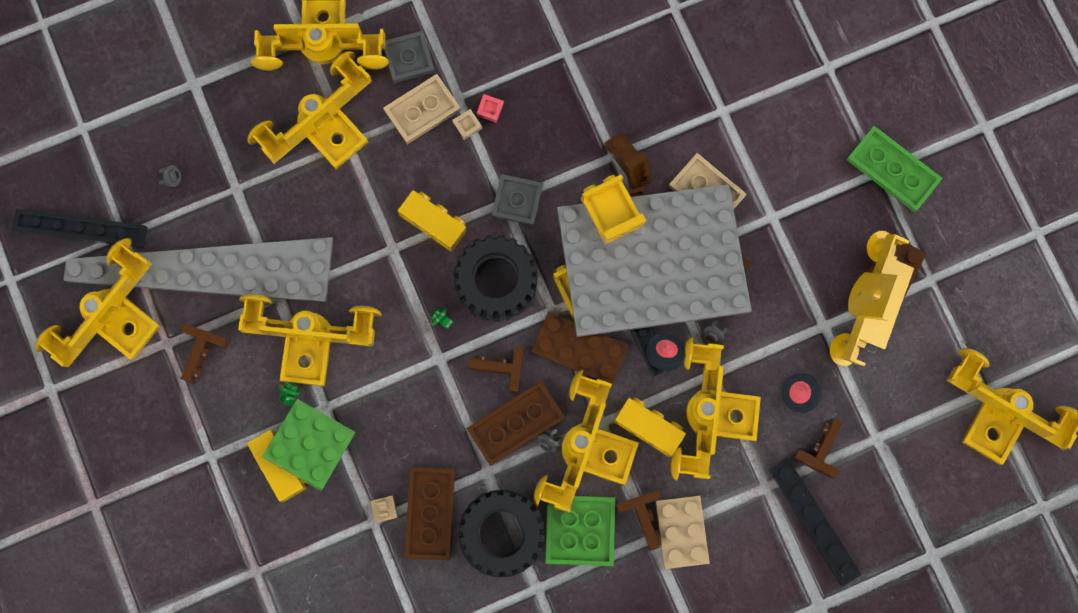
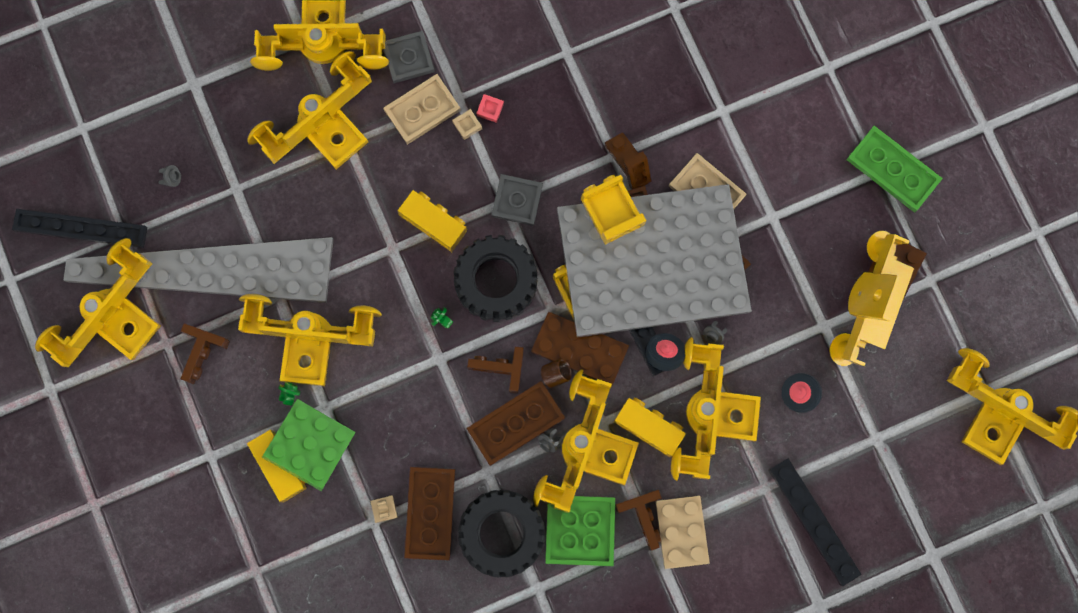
(556, 373): none -> reddish brown piece
(821, 449): reddish brown bracket -> none

